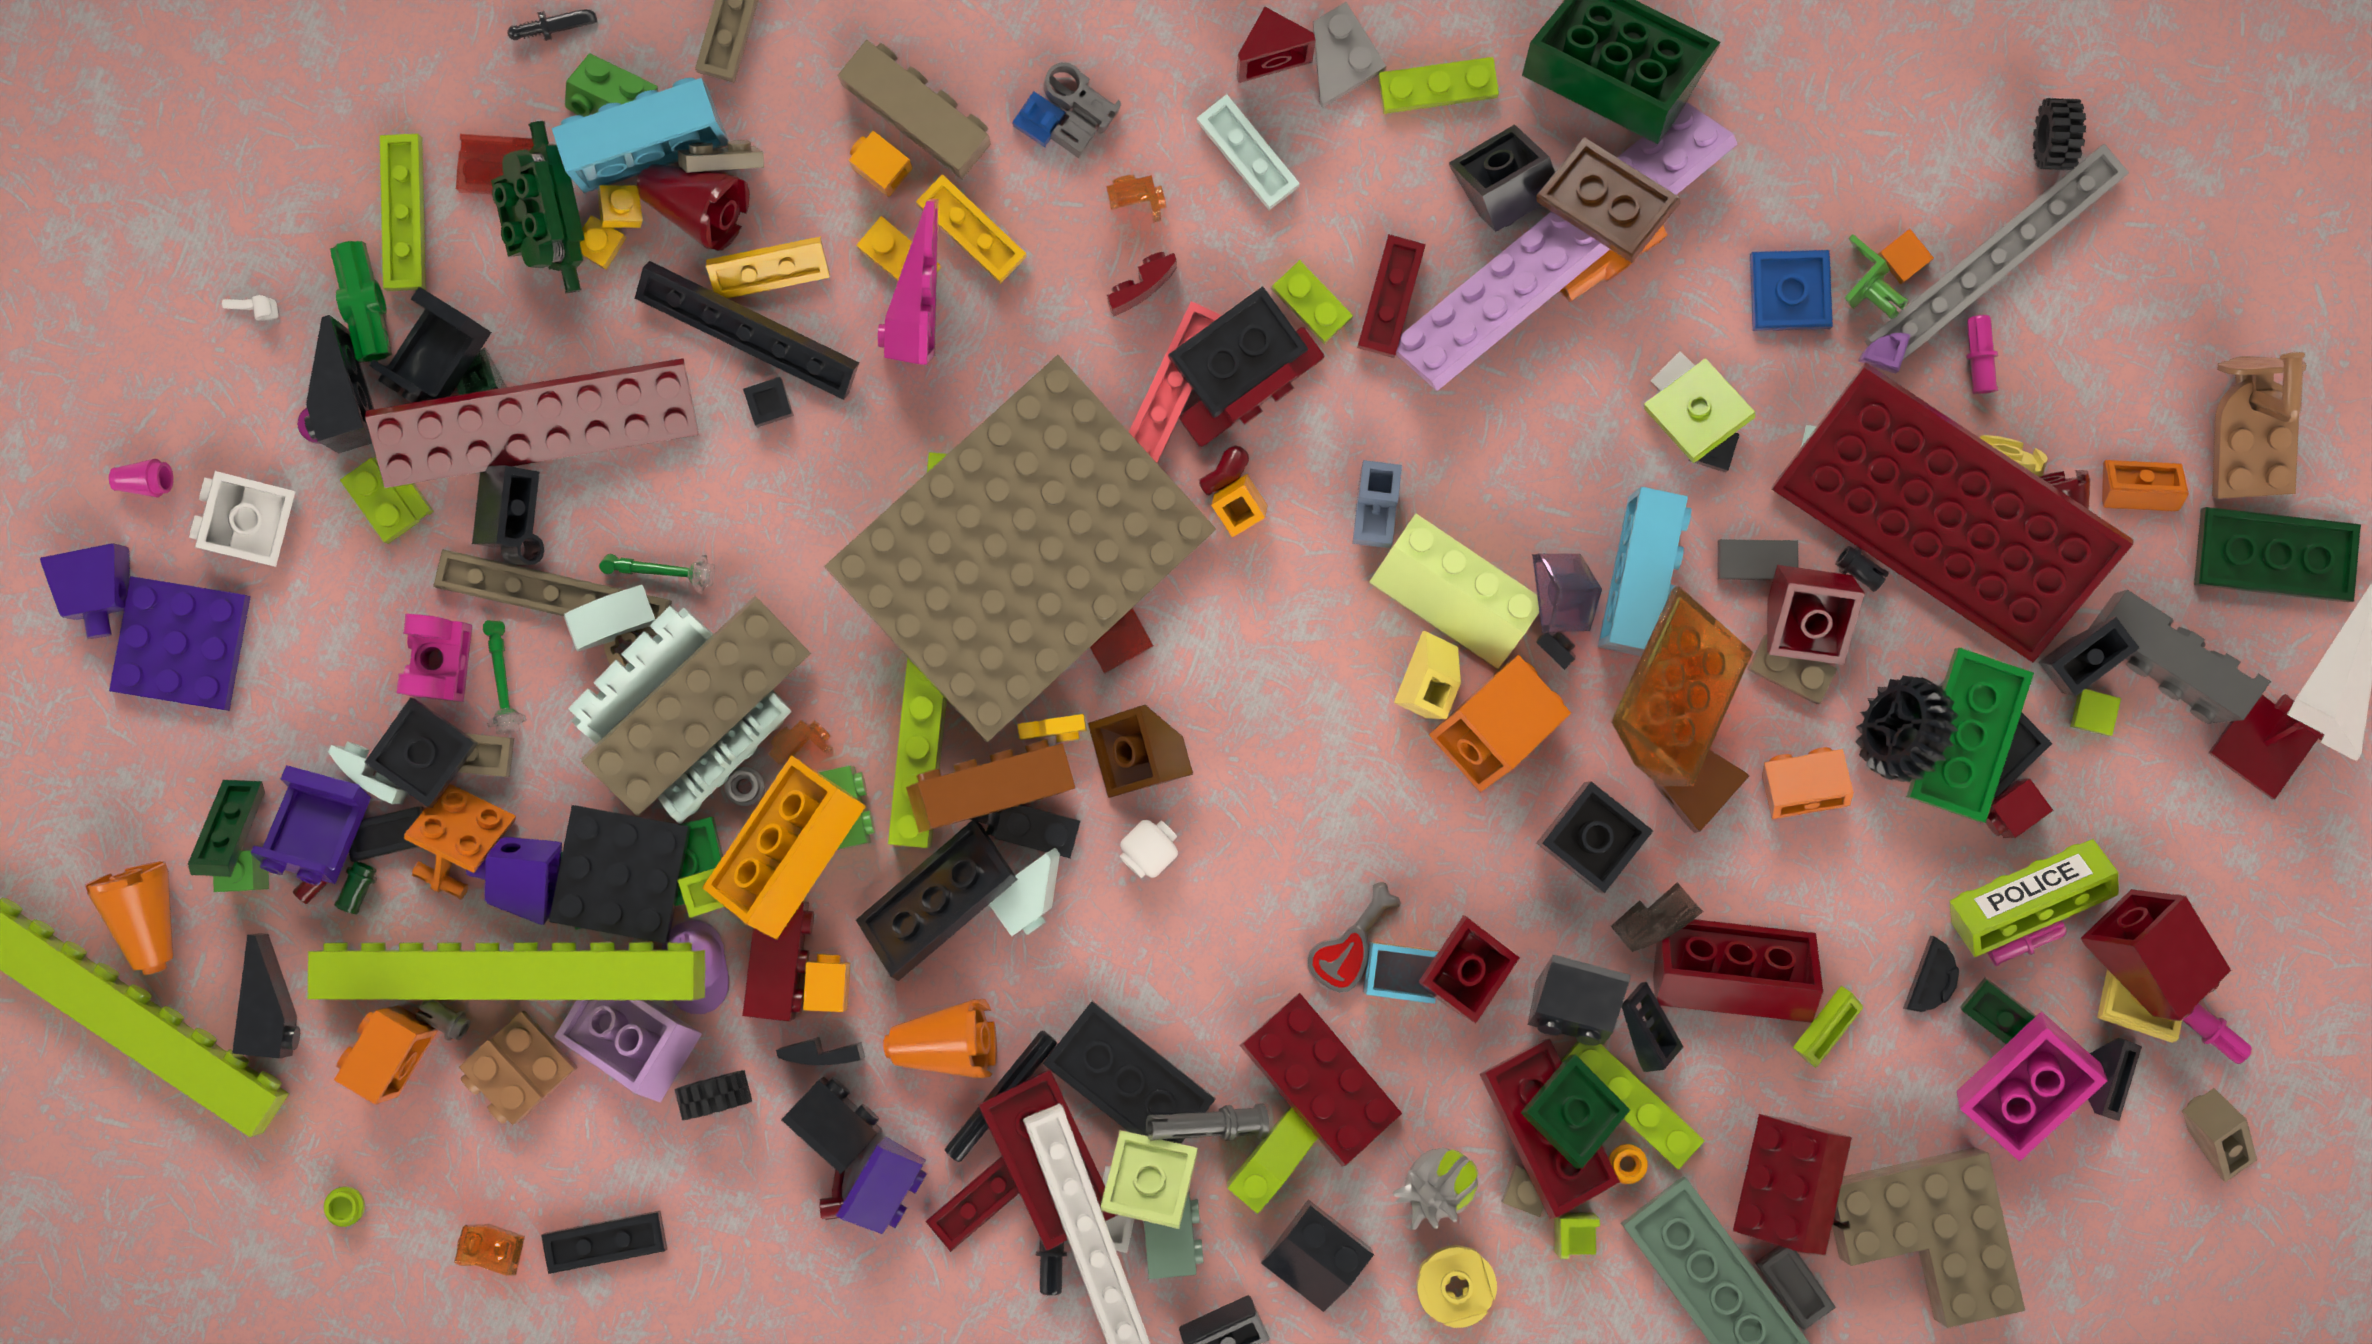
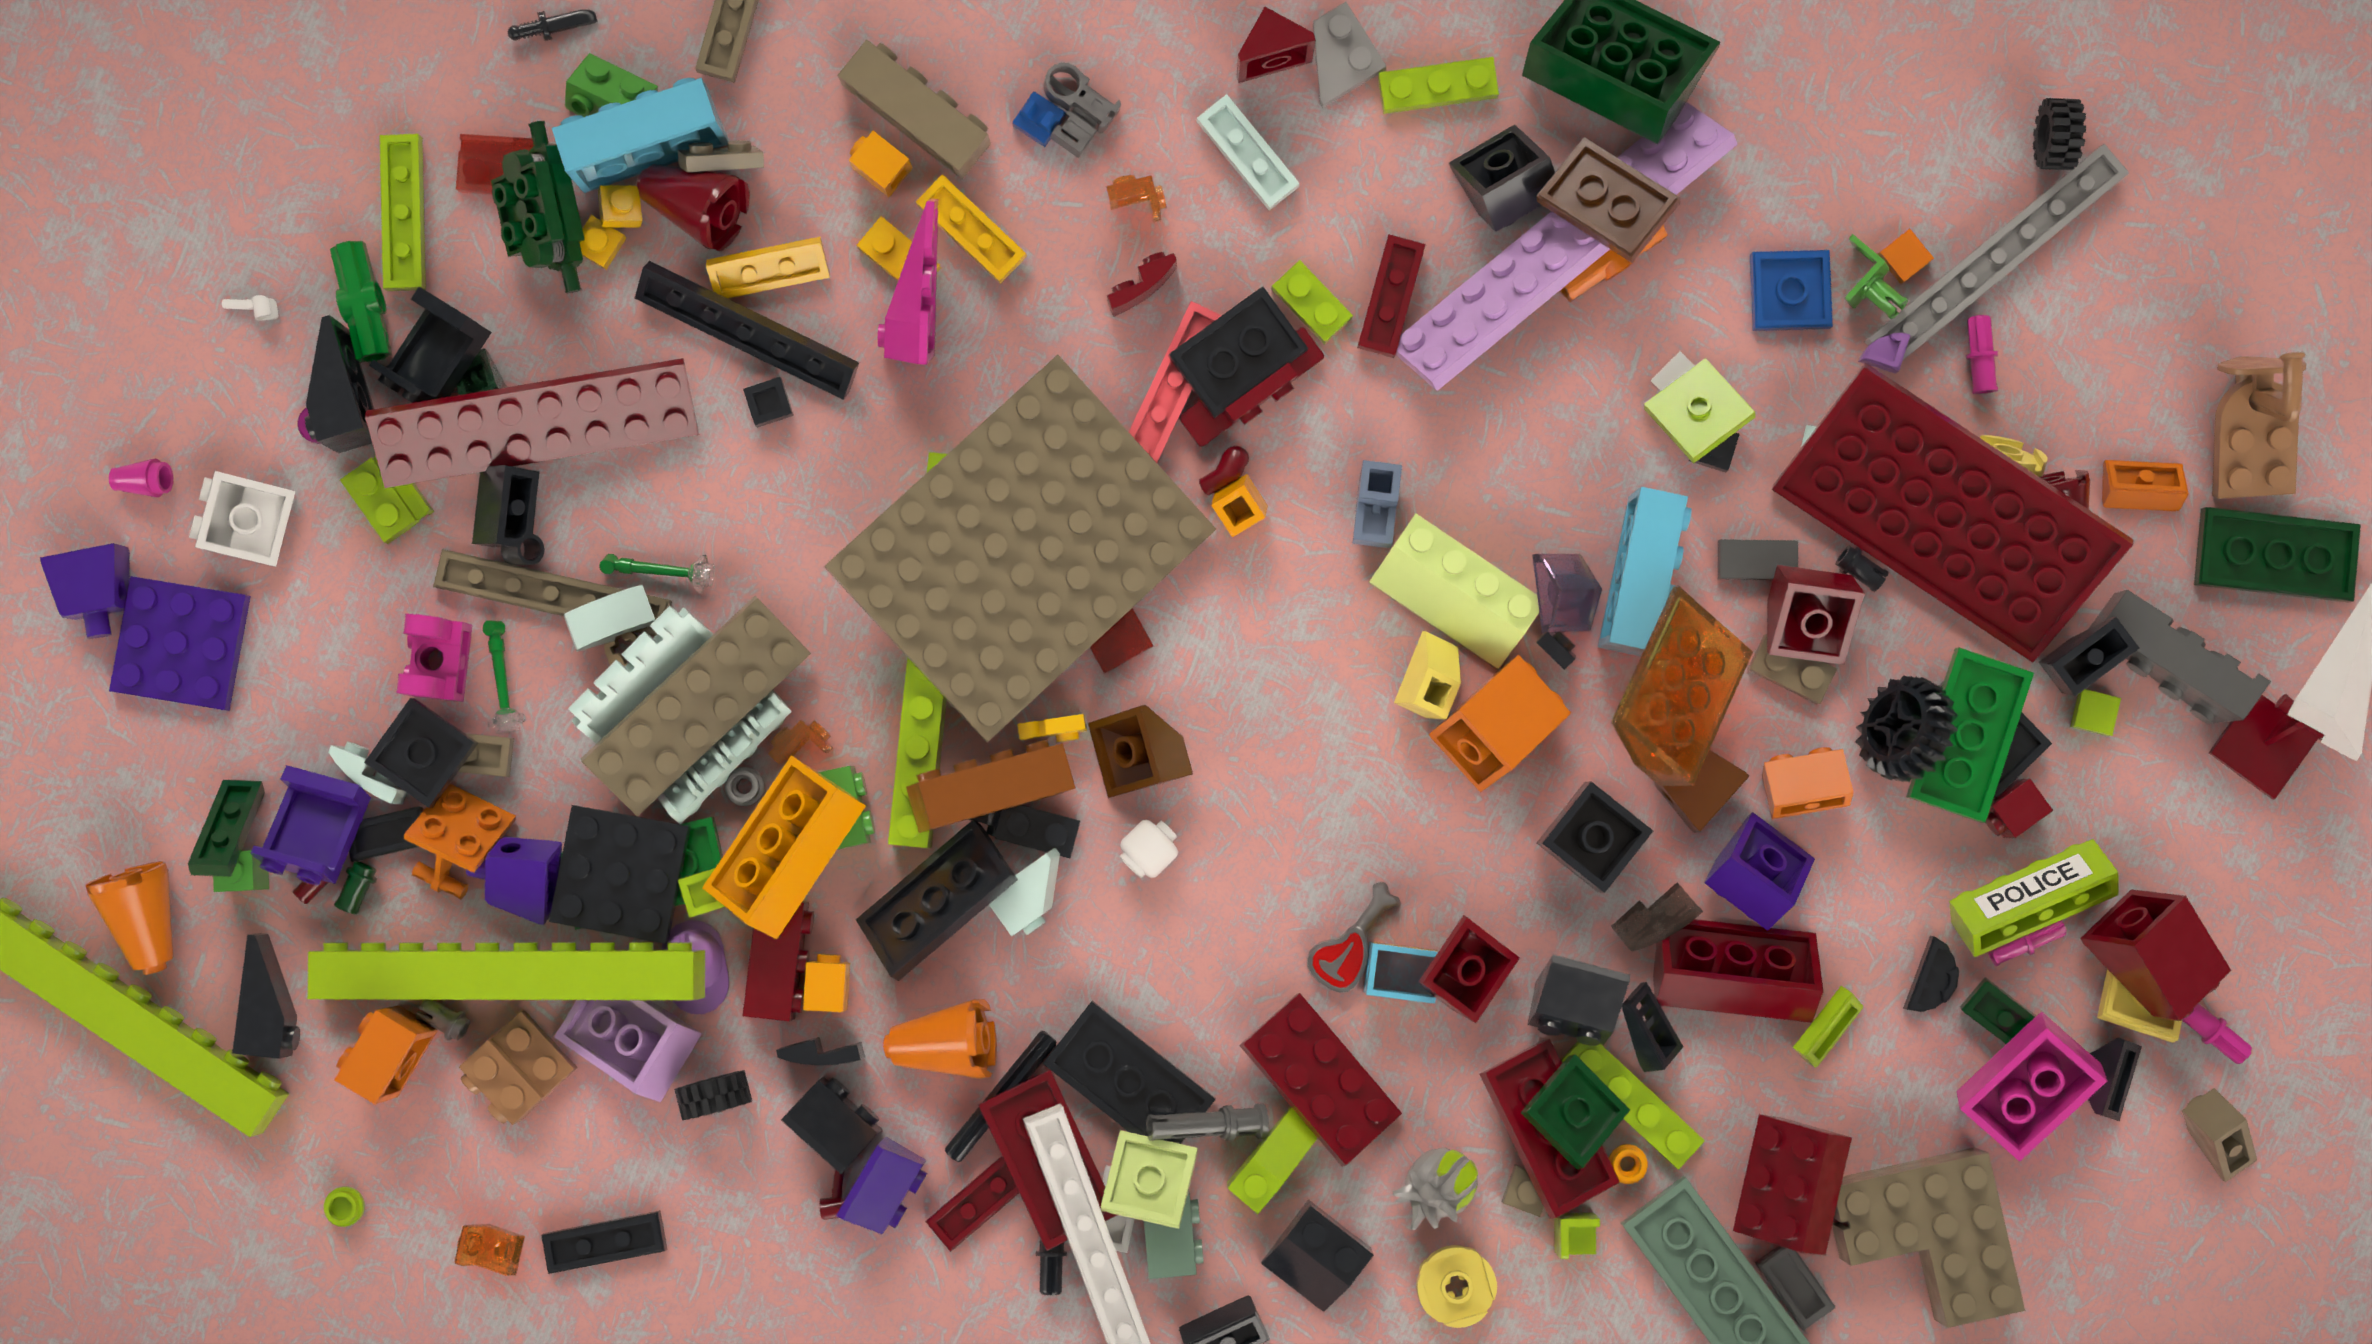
(1760, 871): none -> dark purple slope

